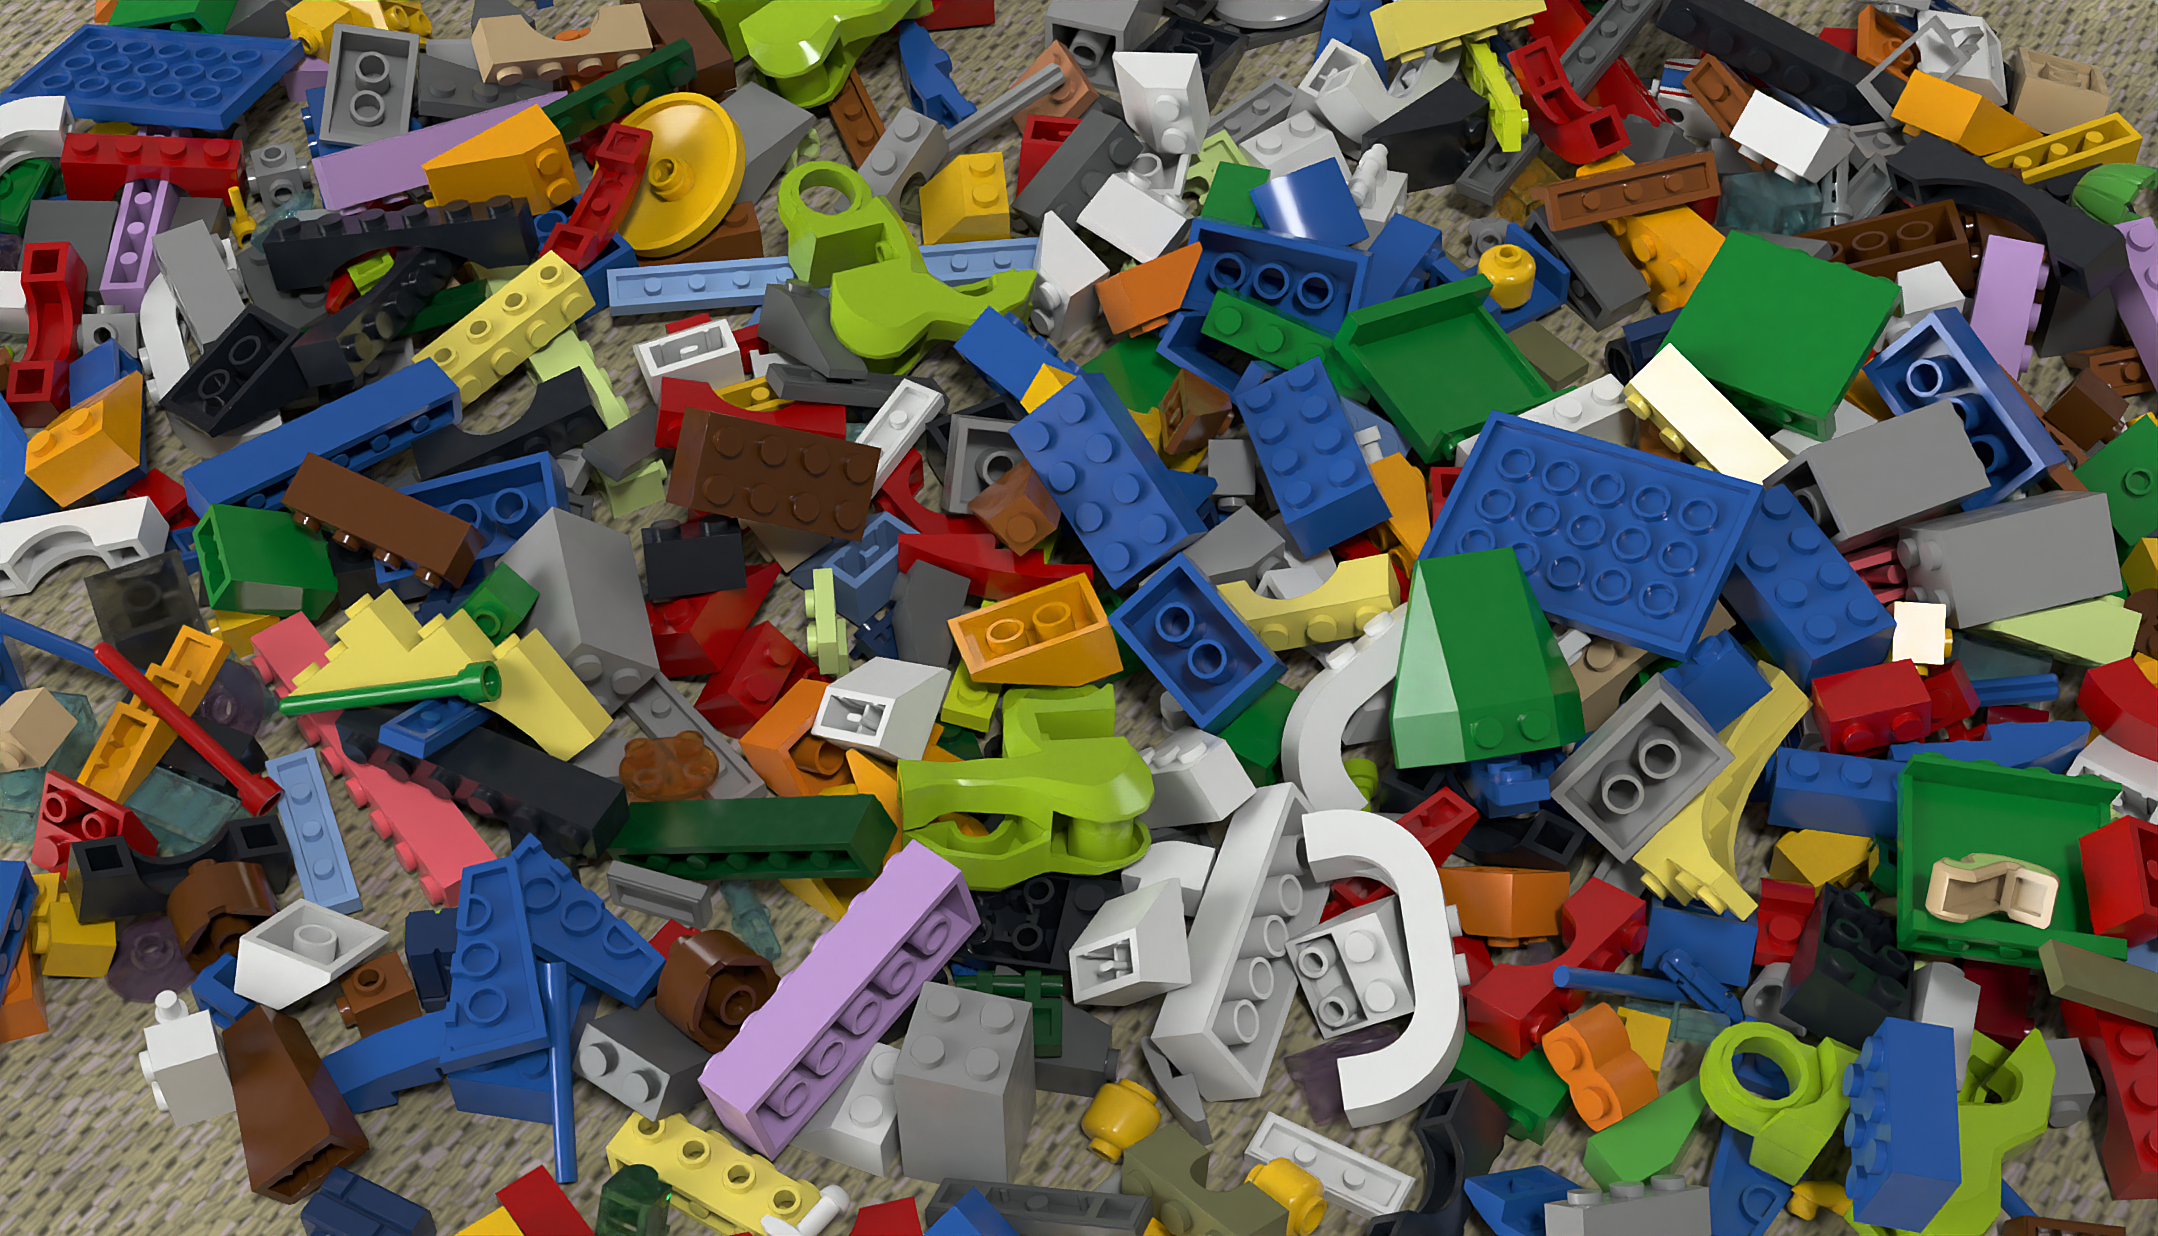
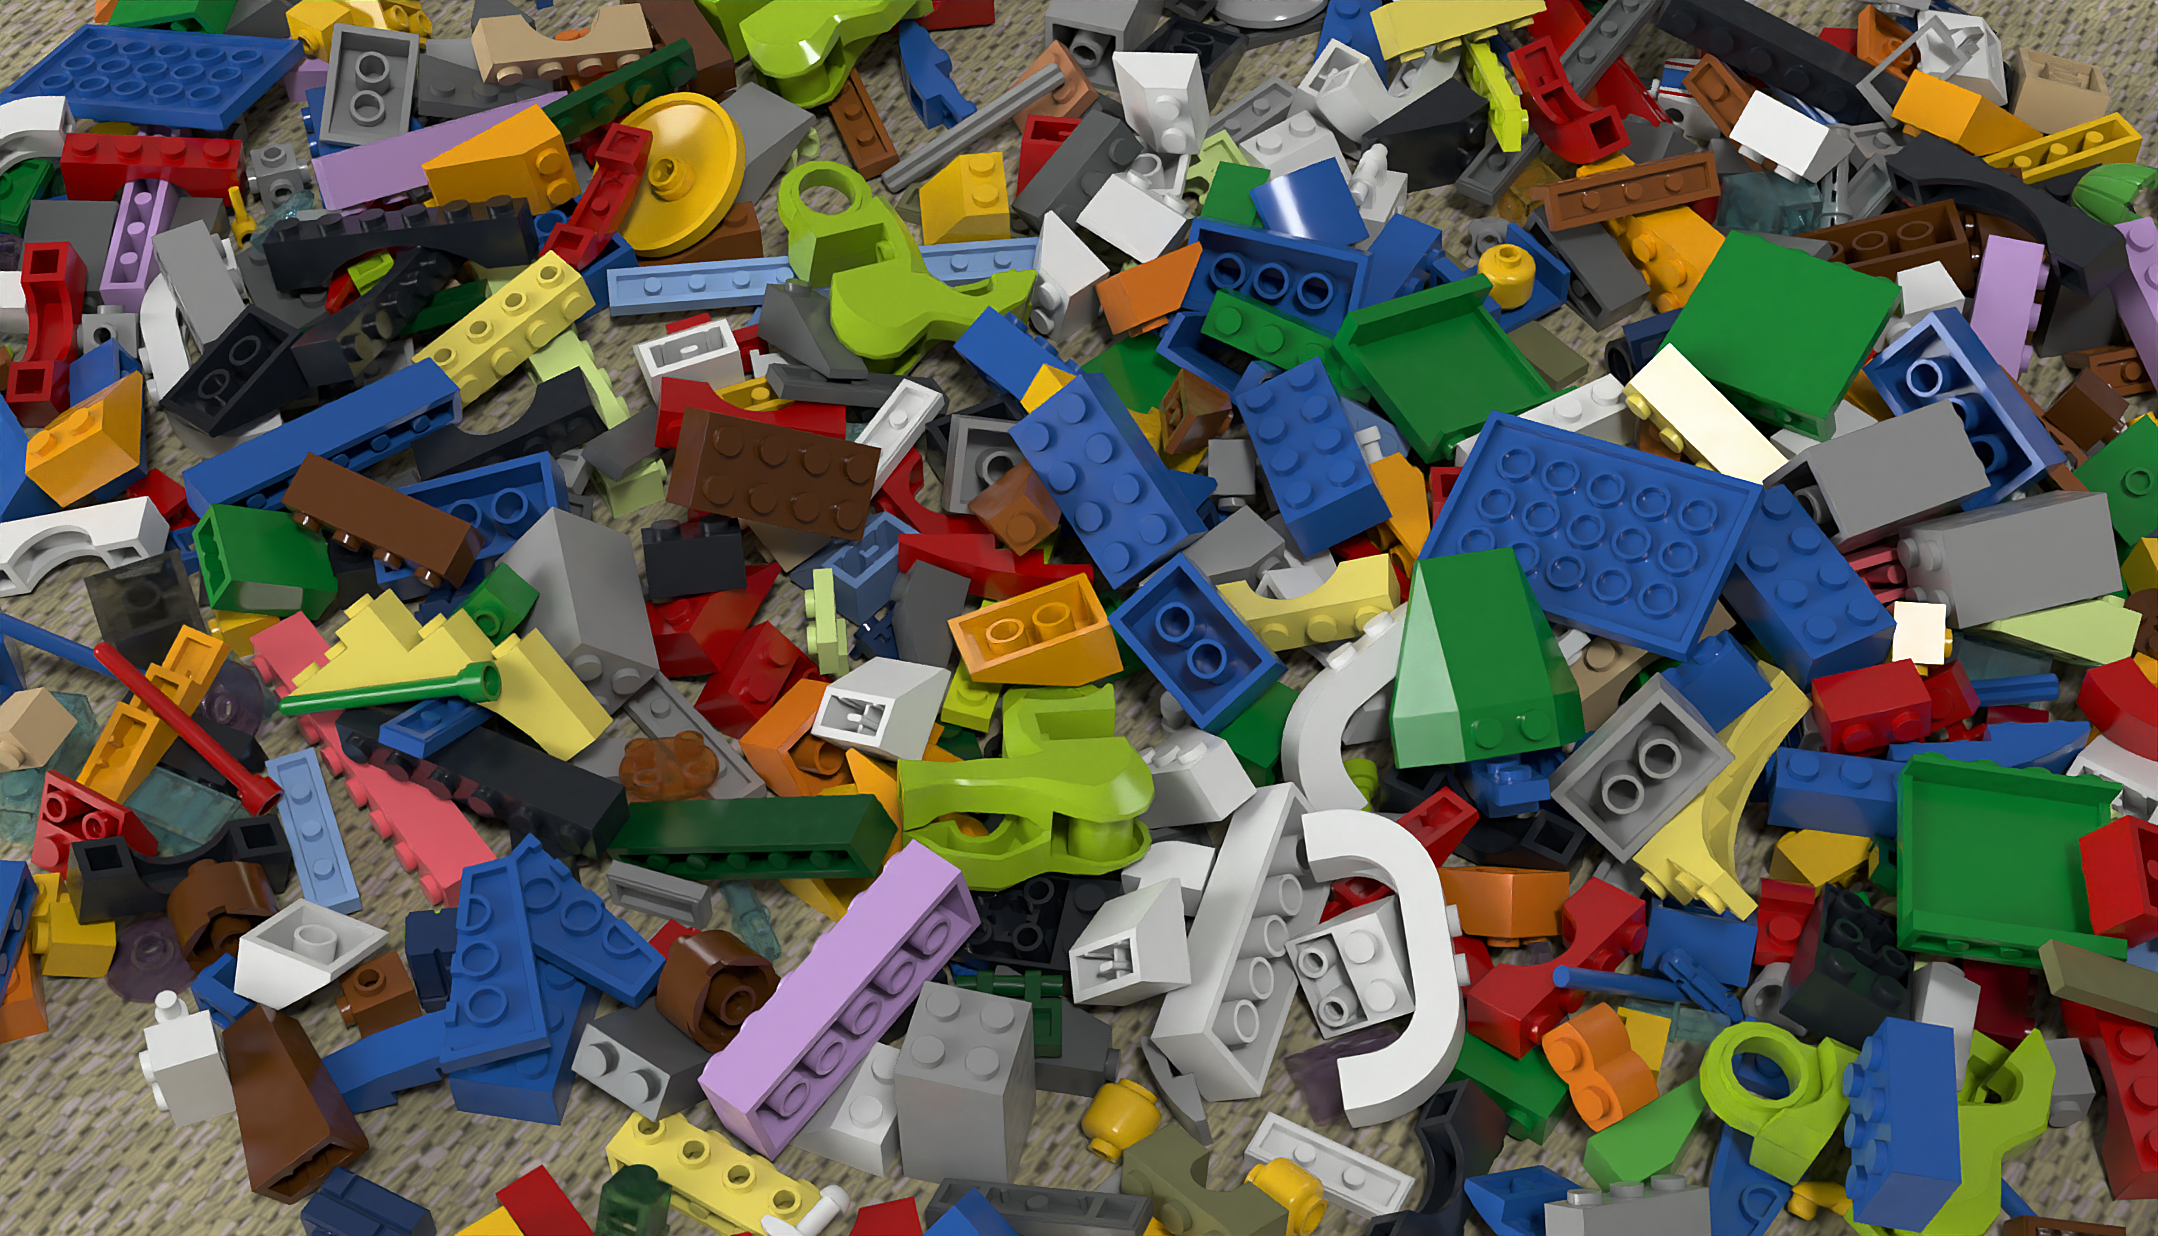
(561, 1072): blue bar -> none
(907, 148): light grey arch -> none
(1991, 885): tan animal -> none

